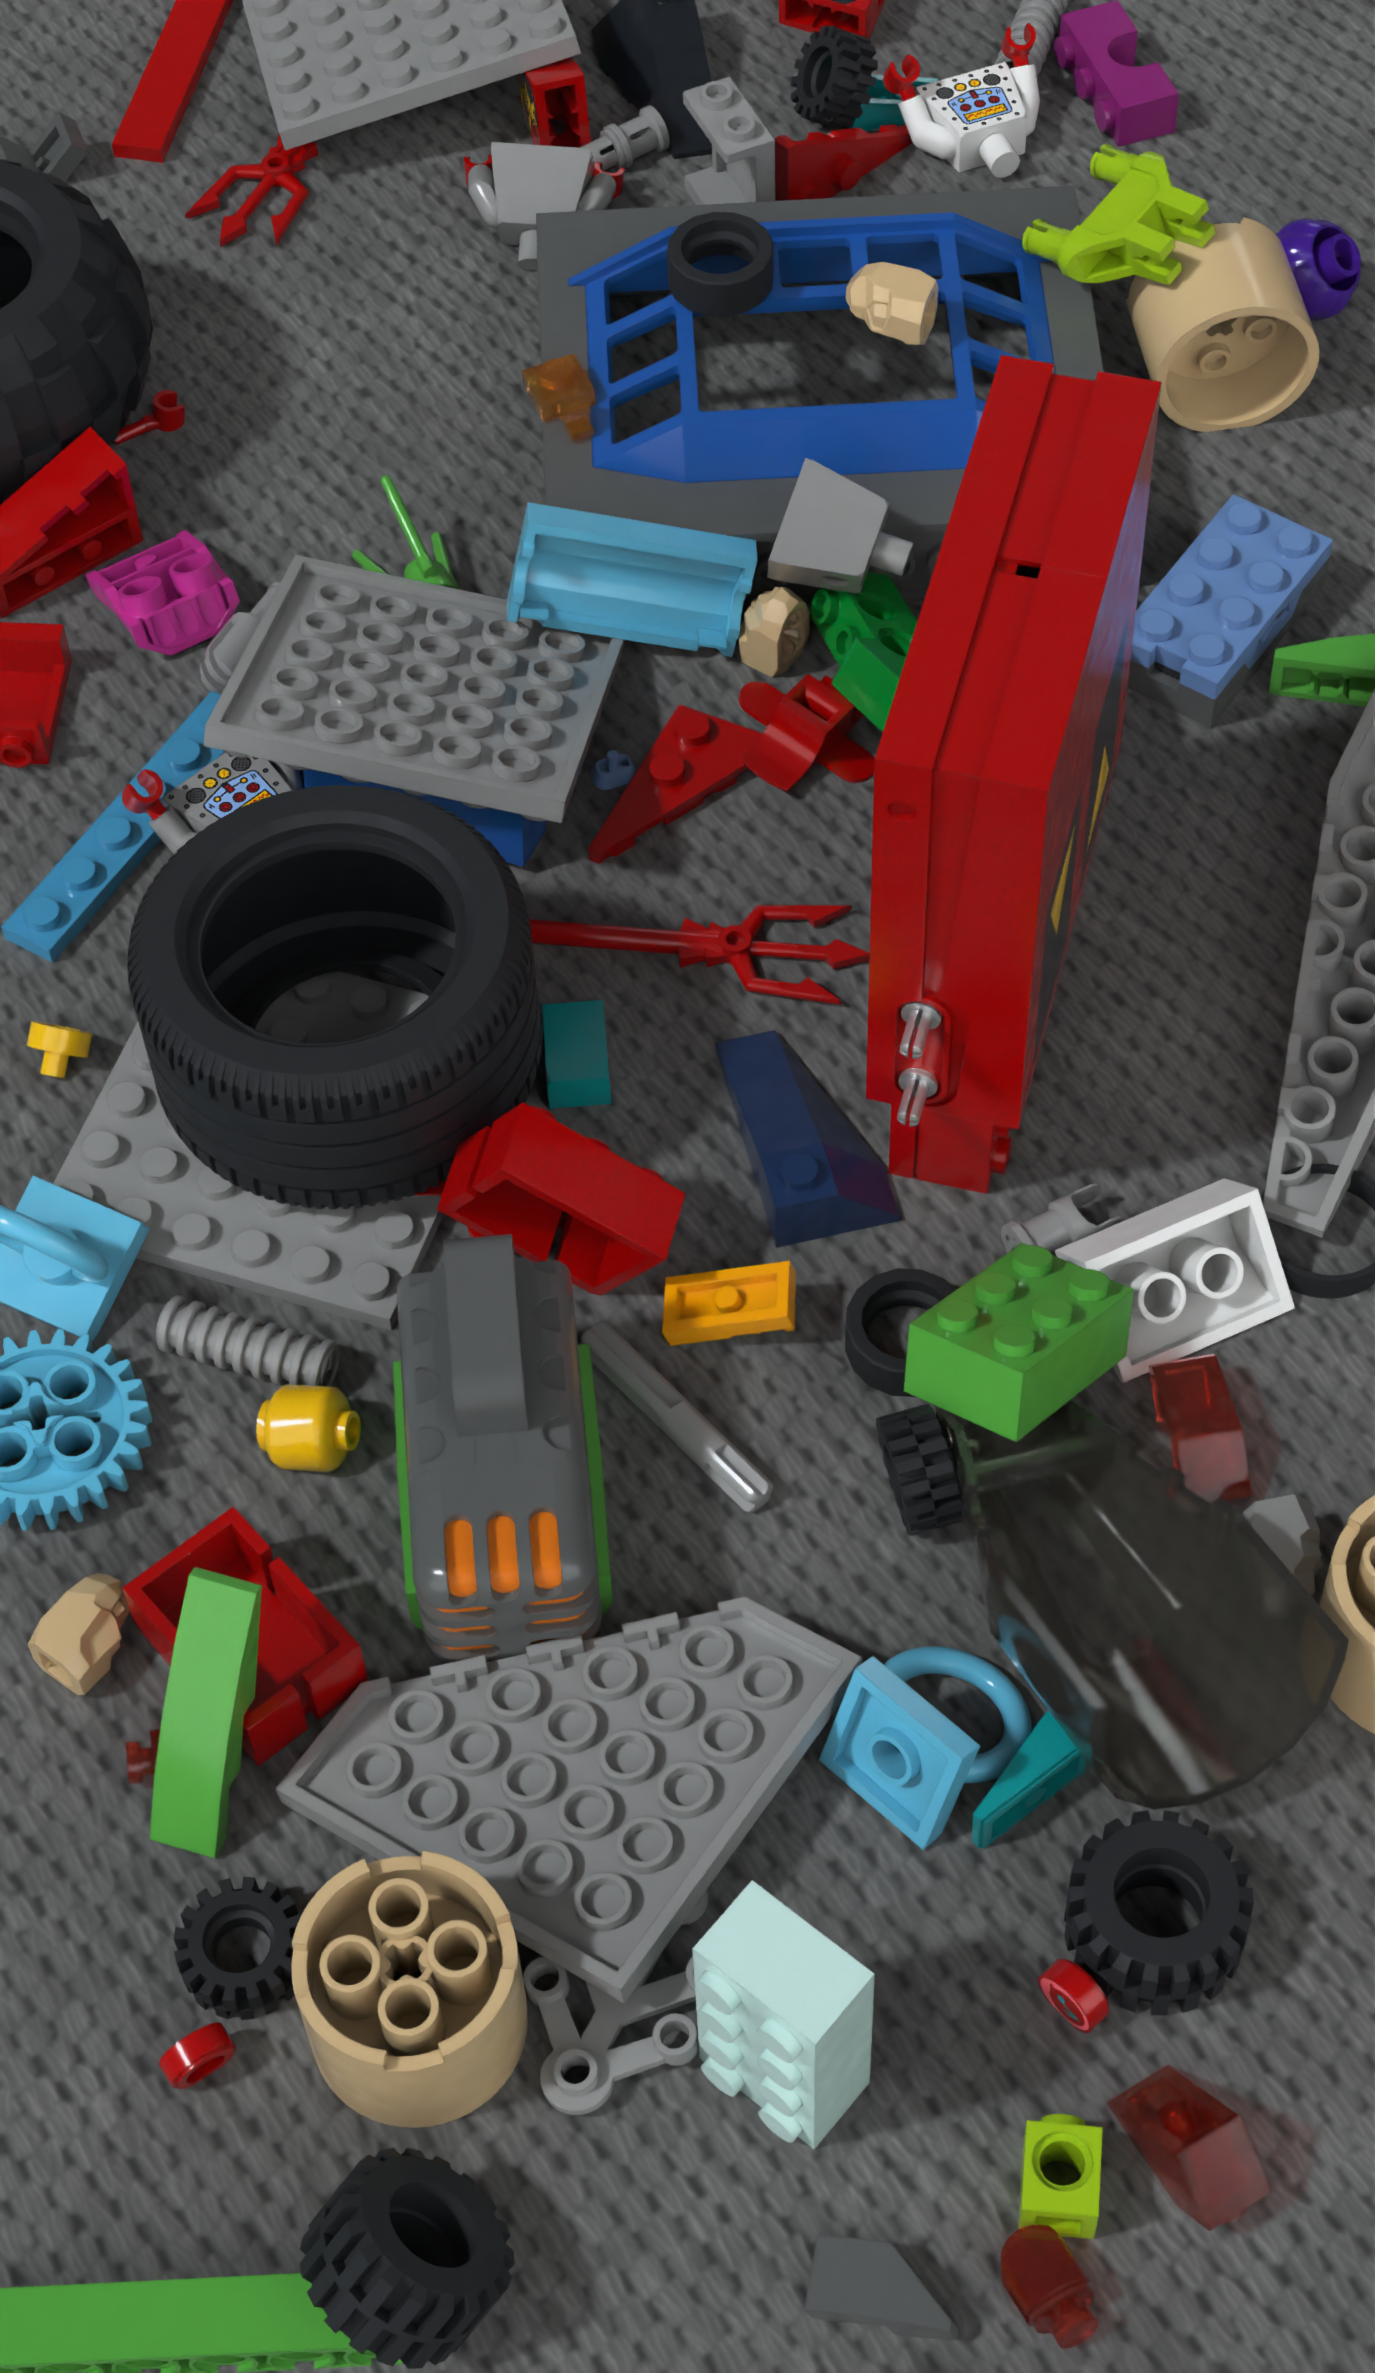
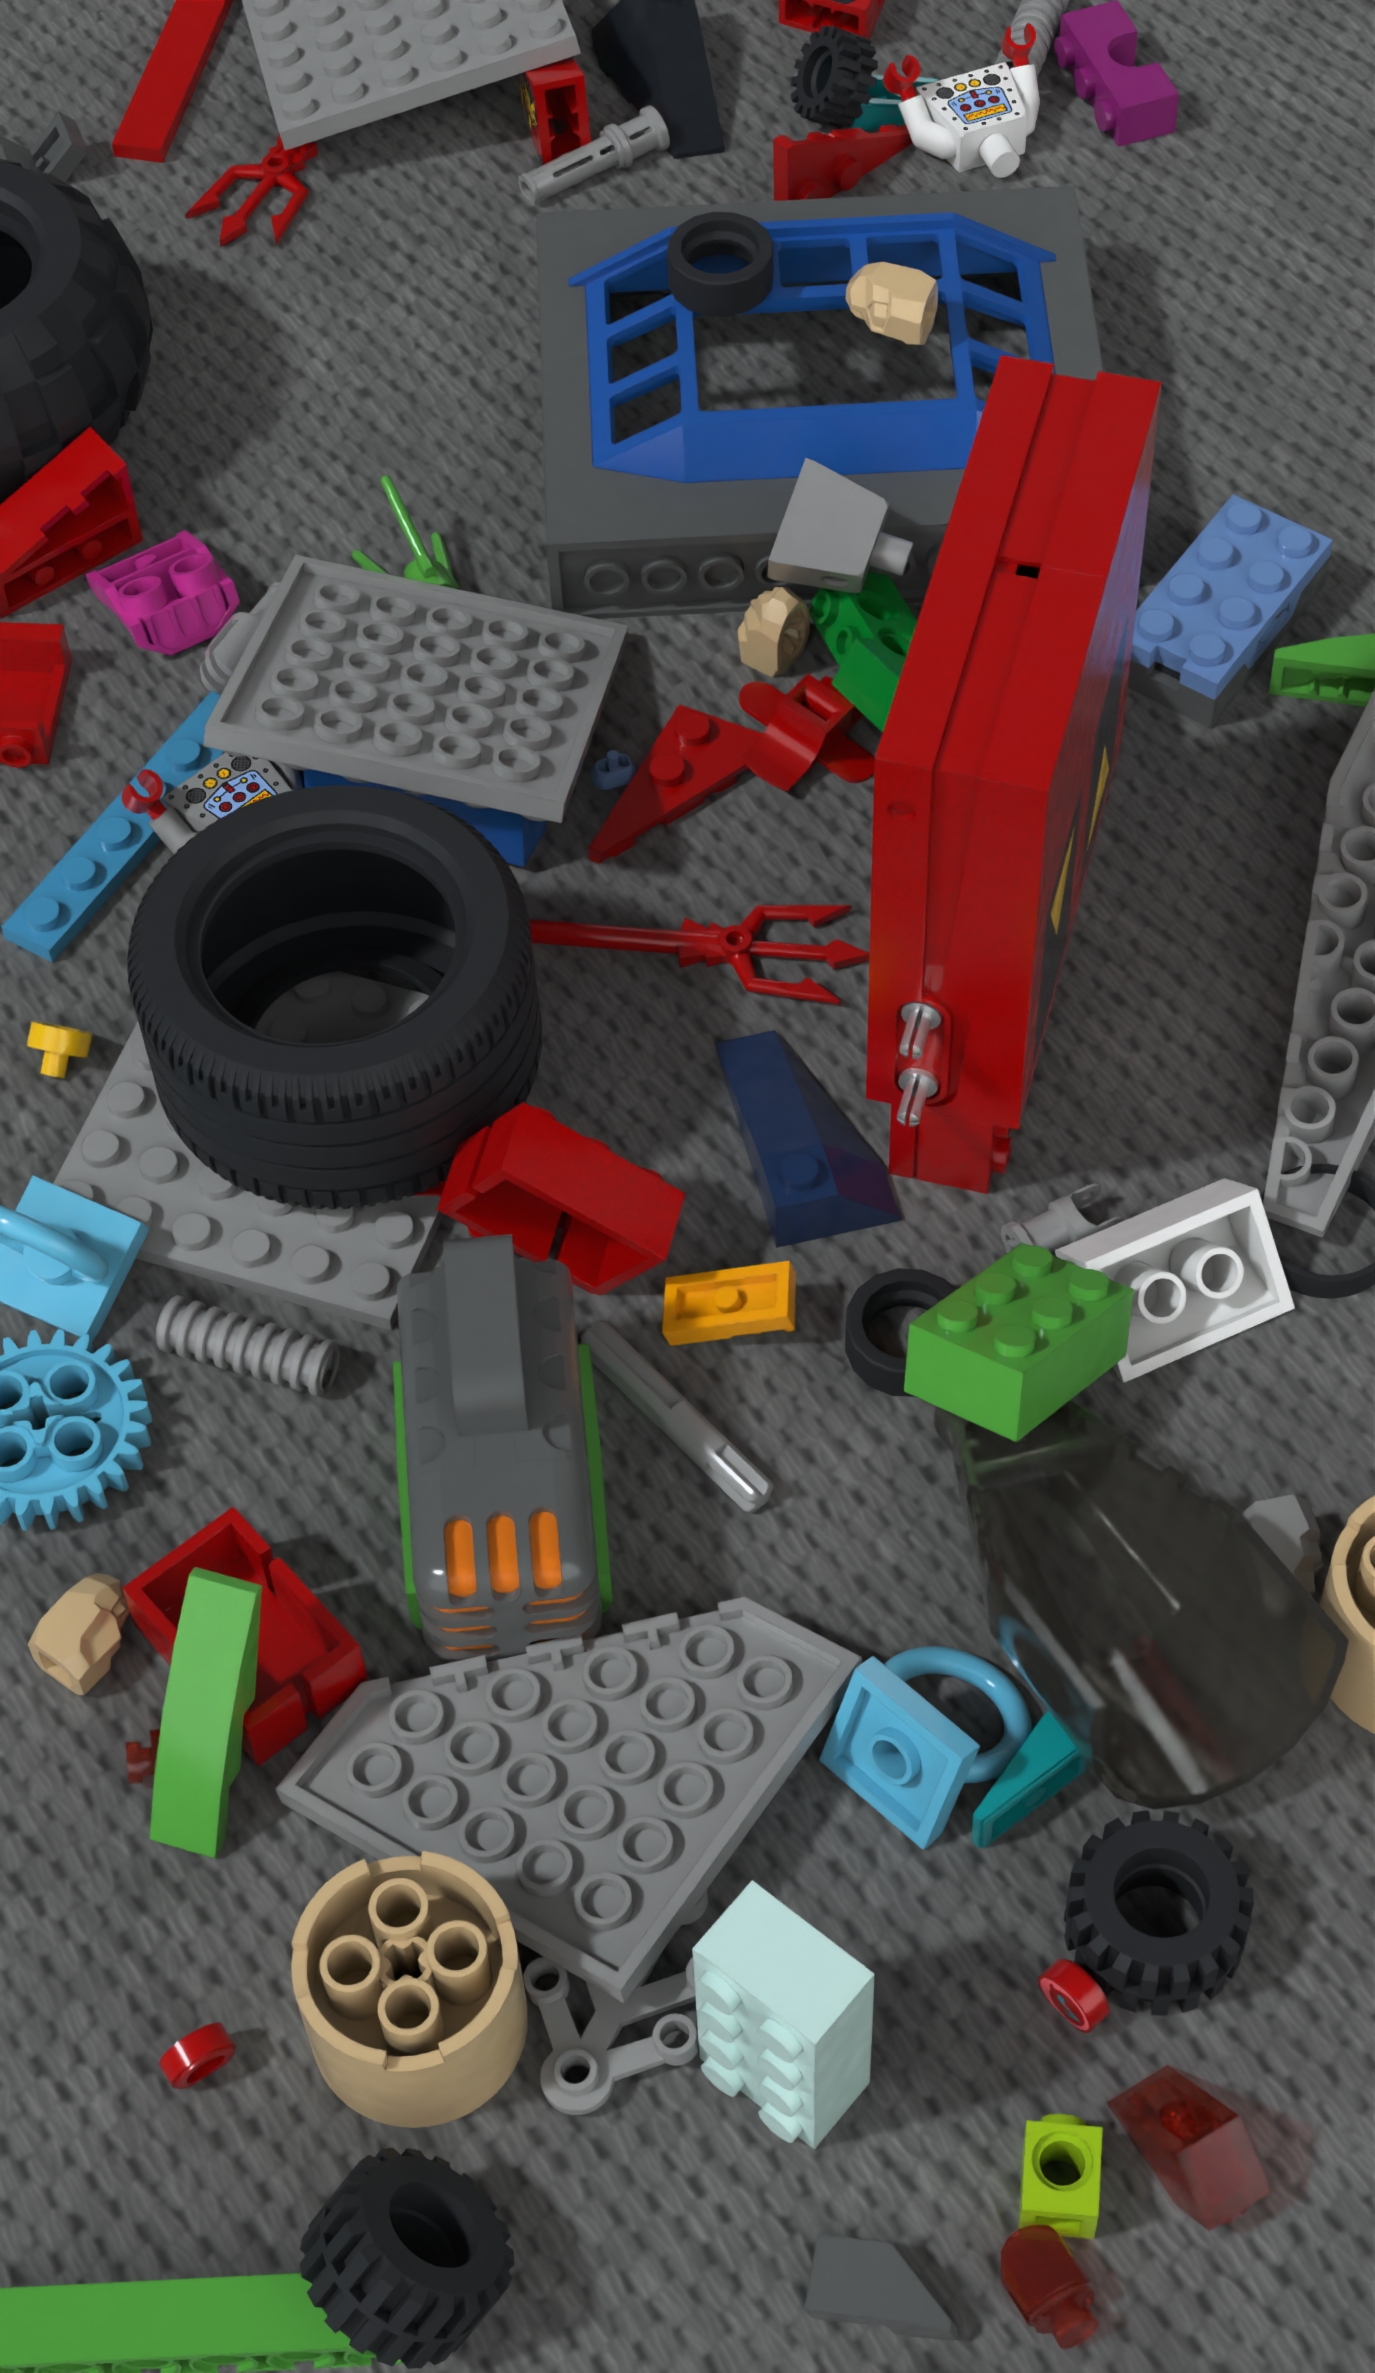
(166, 417): red hand -> none
(211, 1921): black tyre -> none
(307, 1428): yellow head -> none
(534, 180): light grey torso -> none
(562, 391): clear orange plate -> none
(576, 1054): teal slope -> none
(630, 579): medium azure gear -> none
(740, 147): light grey panel -> none
(919, 1469): black tyre -> none
(1129, 228): lime connector -> none
(1202, 1425): clear red slope -> none
(1226, 331): tan brick -> none
(1323, 265): dark purple plant -> none

